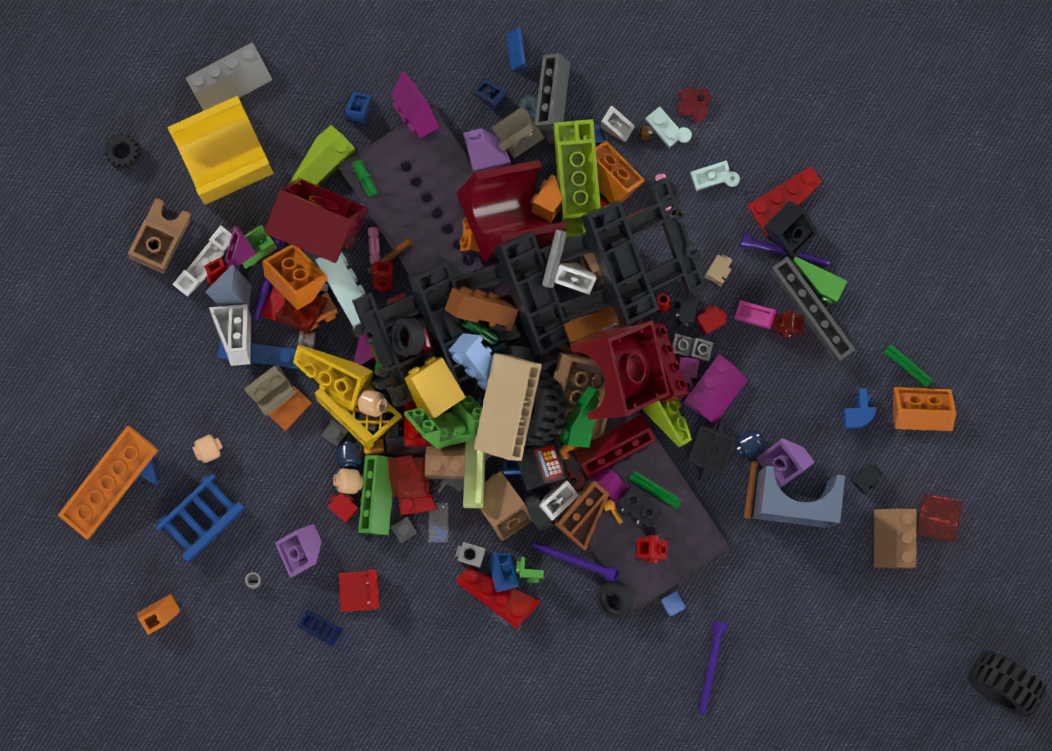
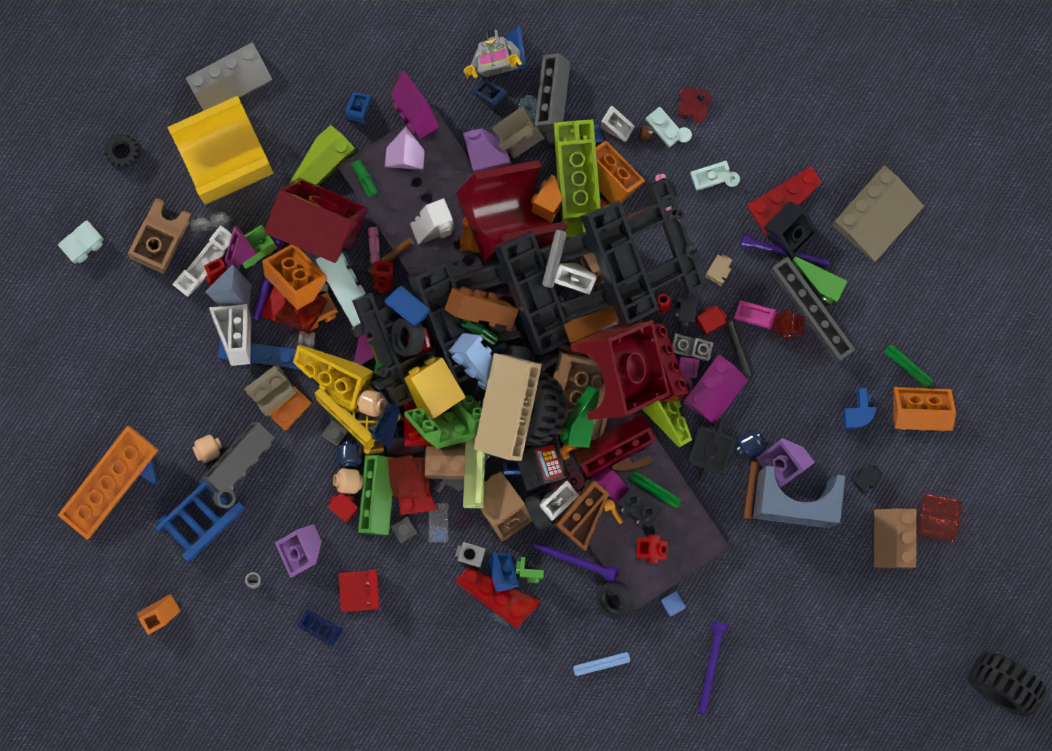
(81, 242): none -> light aqua brick
(203, 224): none -> clear slope
(236, 461): none -> dark grey hinge
(386, 425): none -> clear blue slope
(405, 152): none -> lavender slope
(407, 306): none -> blue slope
(433, 223): none -> white wedge
(494, 57): none -> torso
(601, 664): none -> light blue axle
(626, 464): none -> reddish brown slope
(738, 348): none -> pearl dark grey bar
(878, 214): none -> dark tan slope

